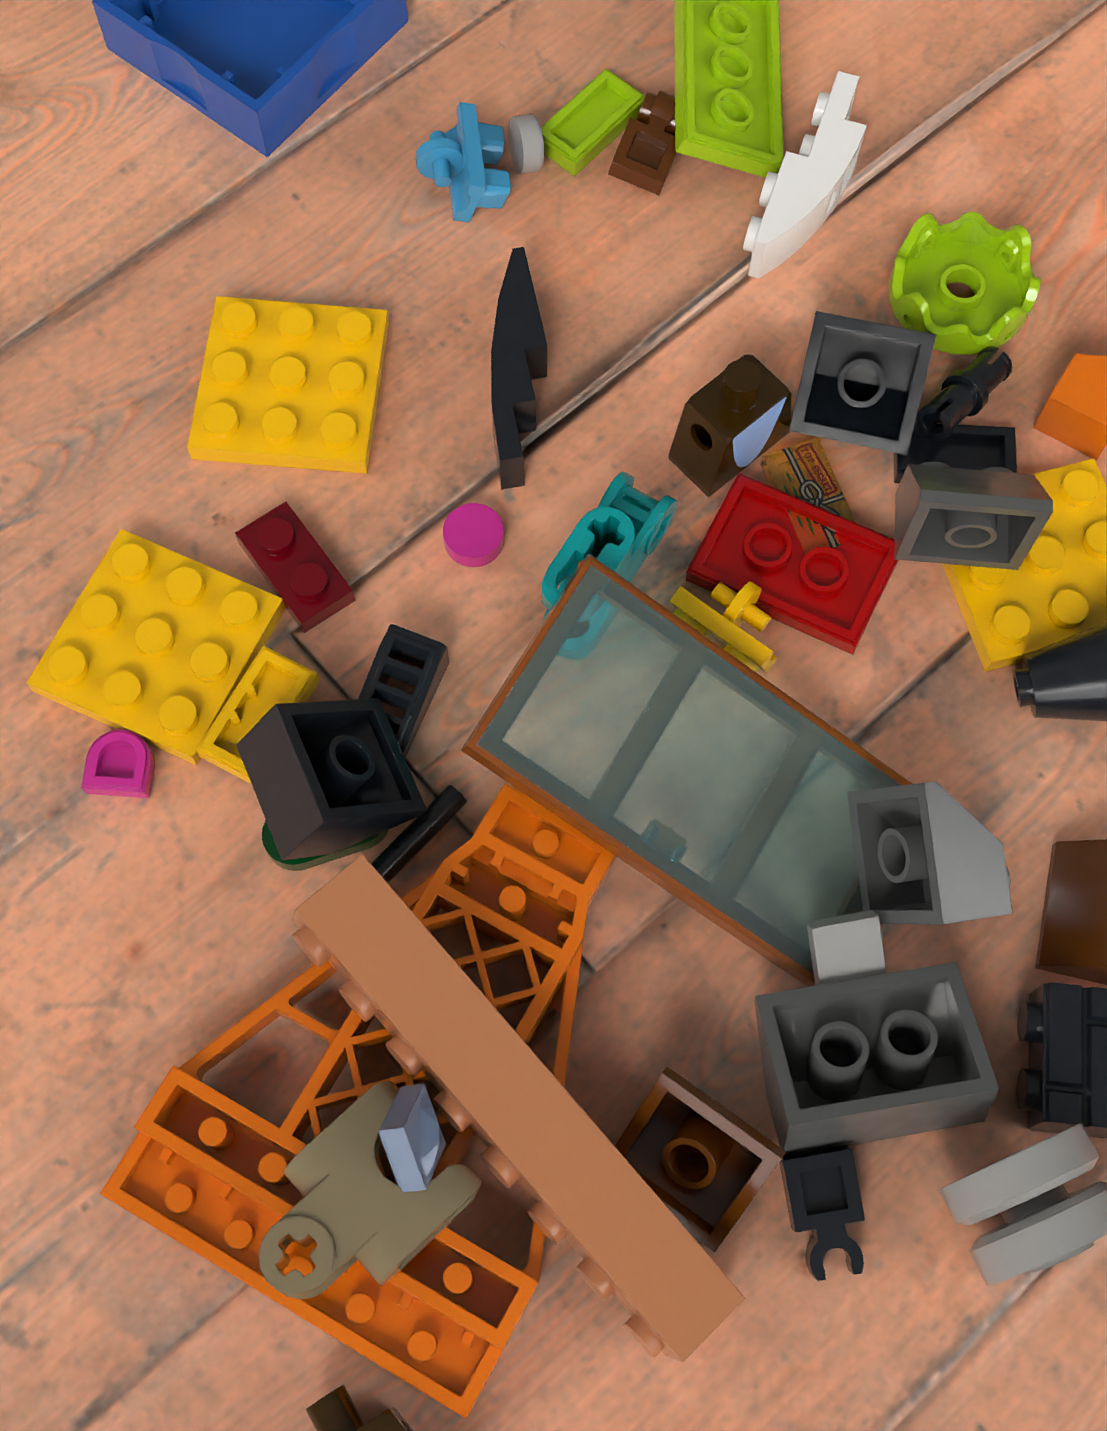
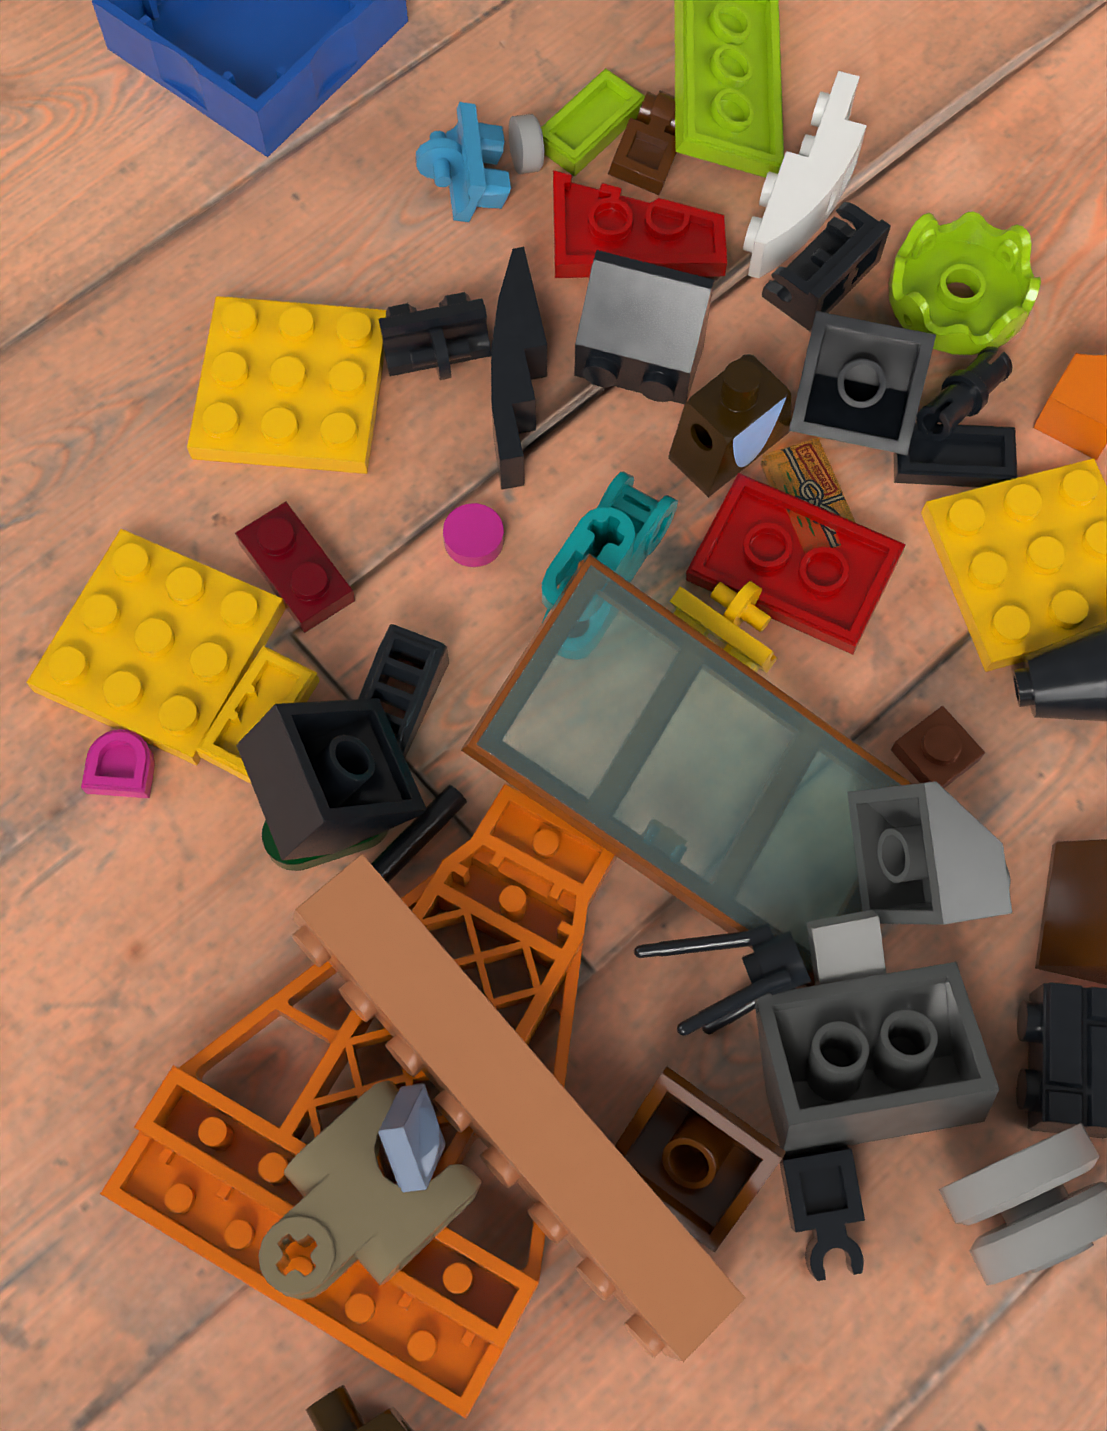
(435, 335): none -> black hips
(642, 327): none -> slope
(651, 232): none -> red wing
(771, 968): none -> black plant
(828, 266): none -> black hinge
(937, 749): none -> copper plate
(968, 515): dark grey slope -> none

